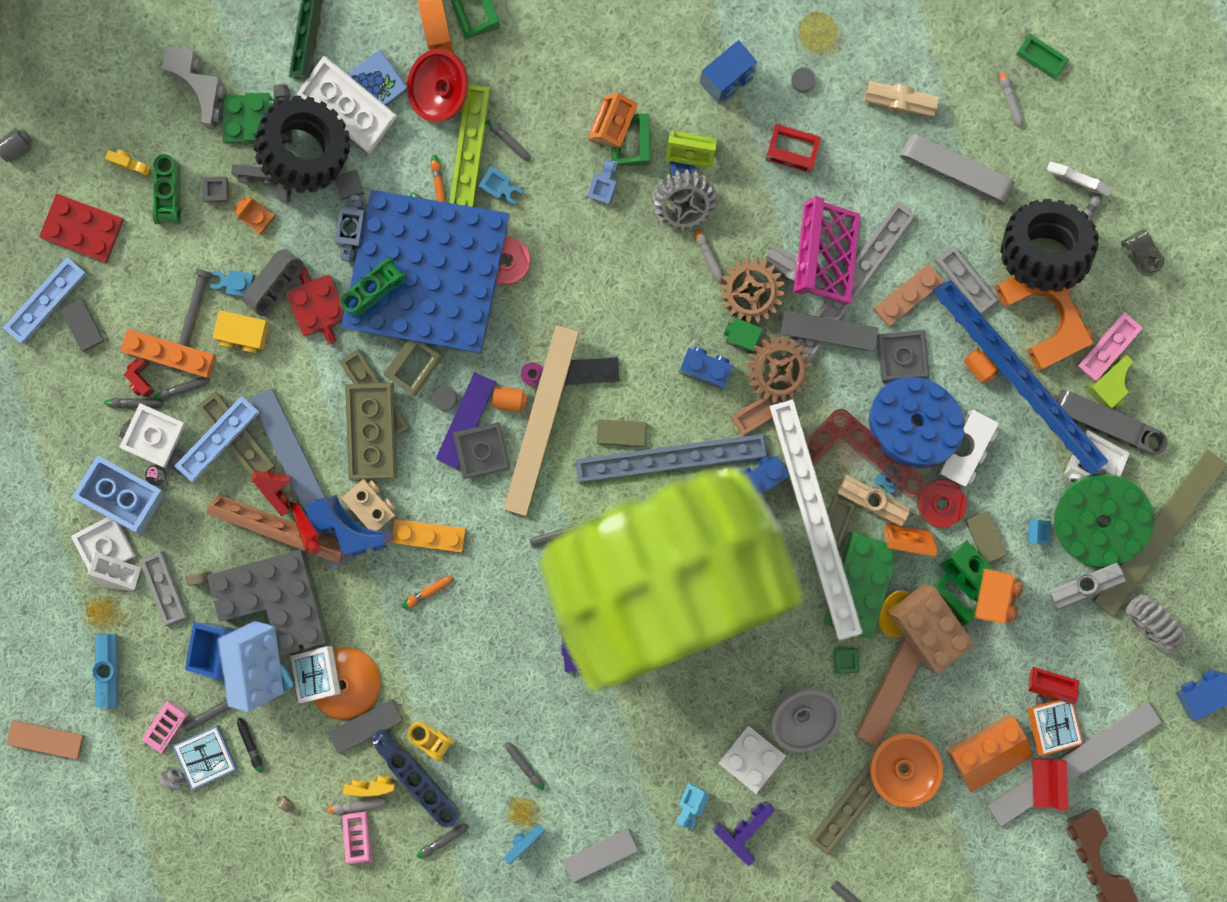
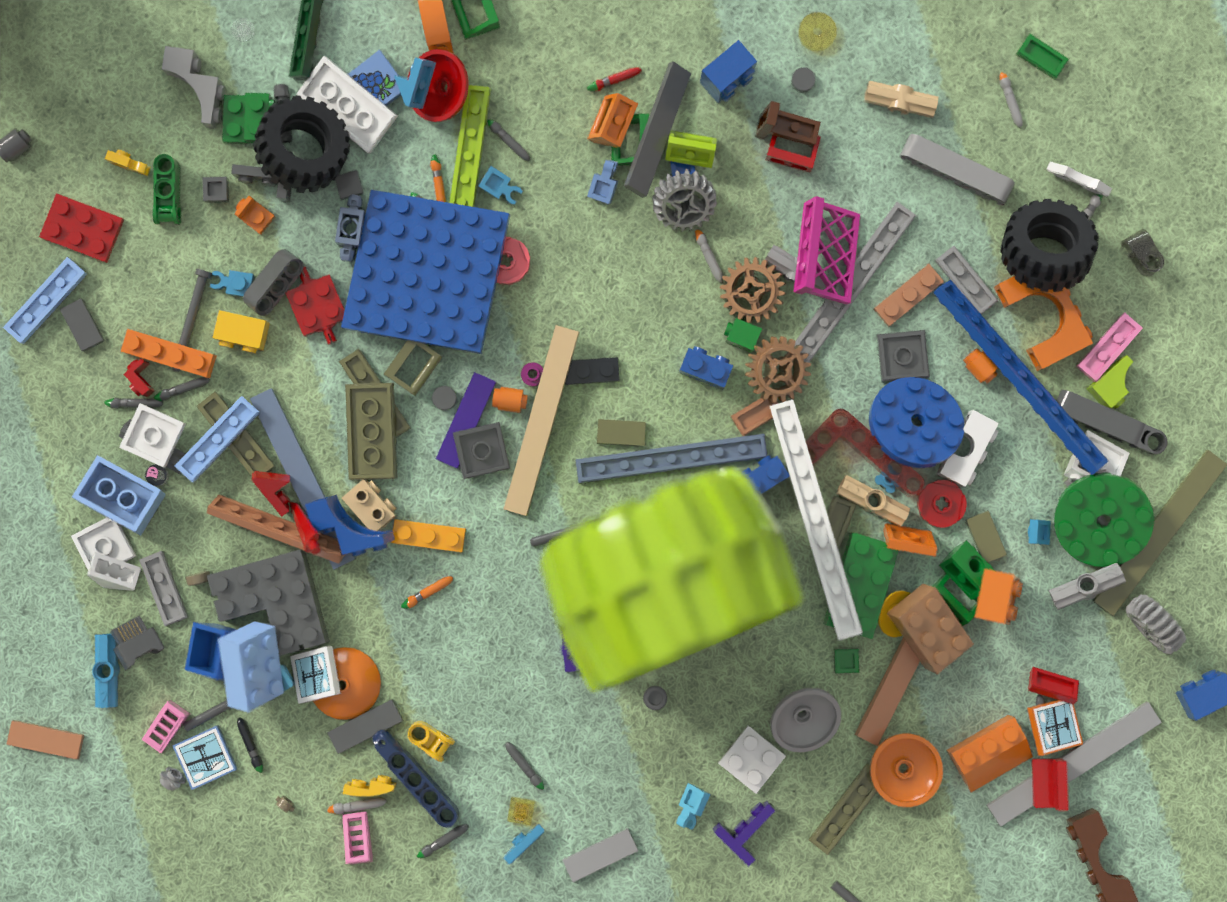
(99, 610): clear yellow tile -> none
(135, 641): none -> dark grey piece
(385, 284): green piece -> none
(416, 86): none -> dark azure slope
(613, 79): none -> red piece
(655, 697): none -> dark grey tile
(657, 130): none -> dark grey tile
(787, 125): none -> reddish brown bracket
(829, 331): dark grey tile -> none

